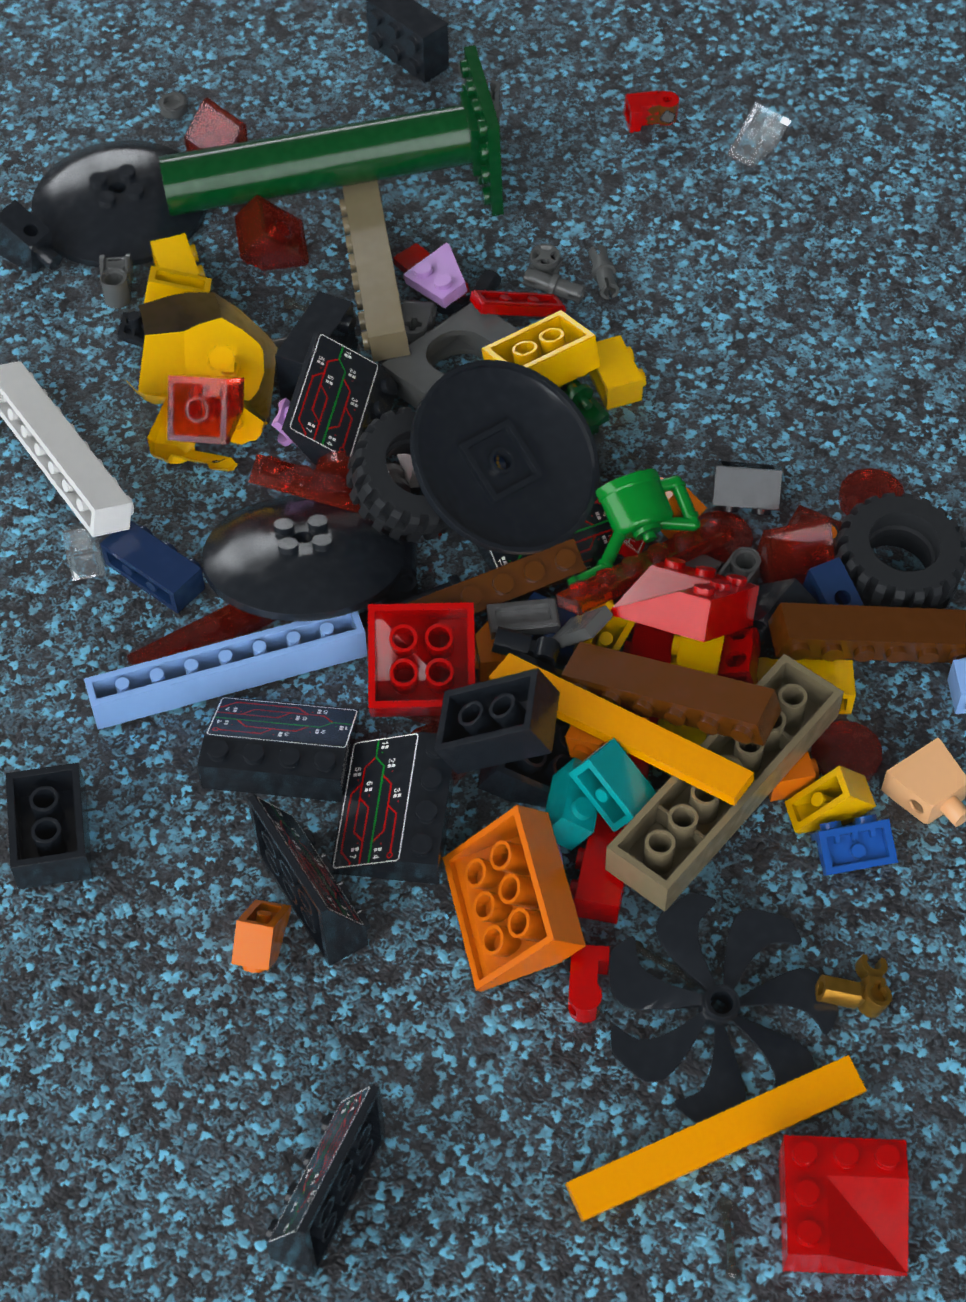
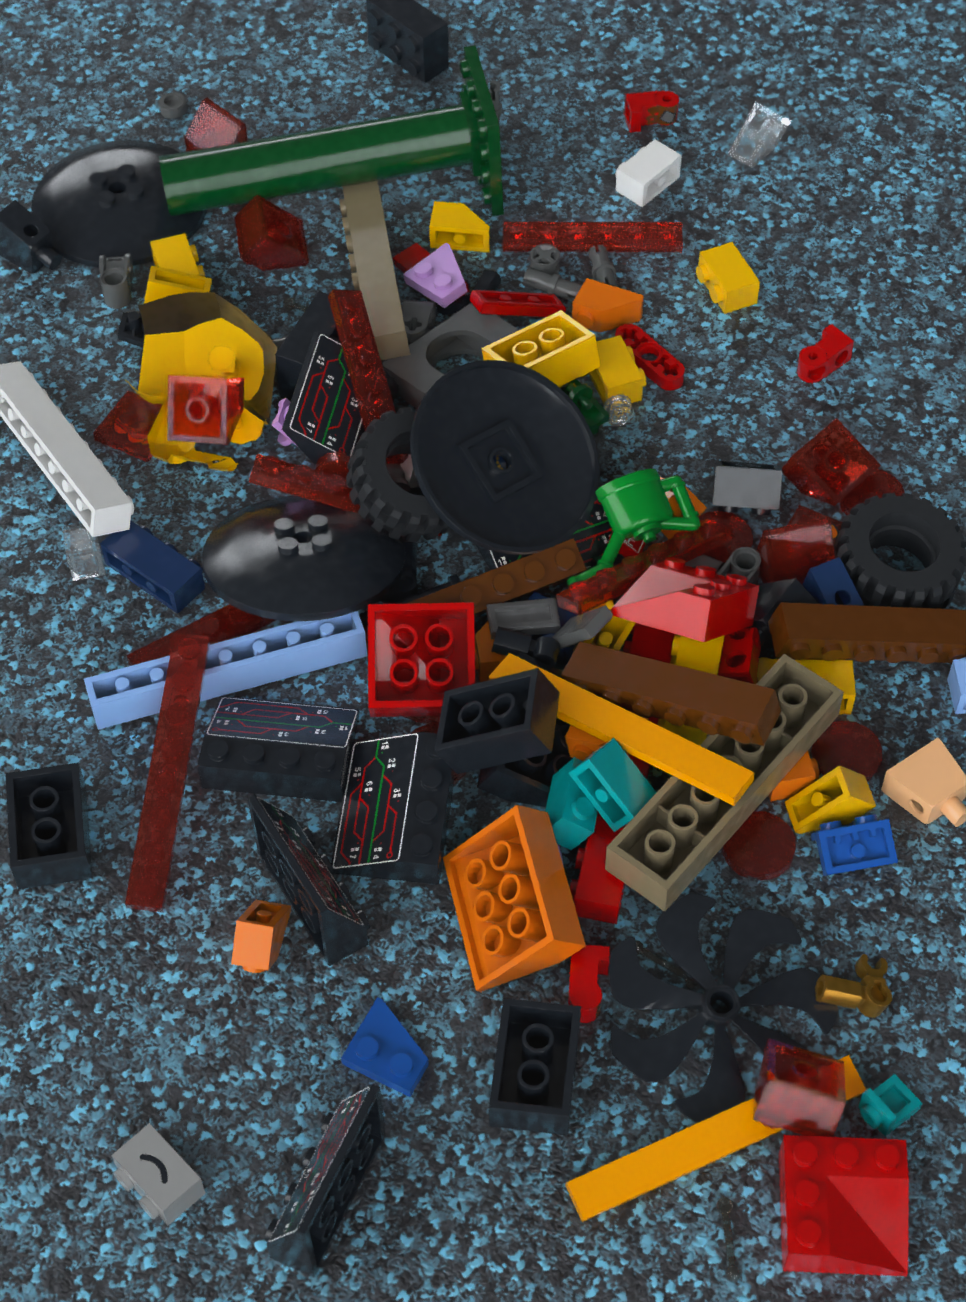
(129, 426): none -> clear red tile
(158, 1175): none -> light grey brick
(167, 773): none -> clear red plate
(362, 358): none -> clear red plate
(386, 1051): none -> blue wing
(458, 227): none -> yellow slope
(535, 1066): none -> black brick
(584, 235): none -> clear red plate
(606, 306): none -> orange slope
(619, 410): none -> clear bush
(648, 172): none -> white brick
(653, 369): none -> red beam
(728, 277): none -> yellow brick
(761, 847): none -> clear red tile
(799, 1090): none -> clear red slope
(825, 356): none -> red leg
(830, 465): none -> clear red slope
(888, 1105): none -> teal bracket

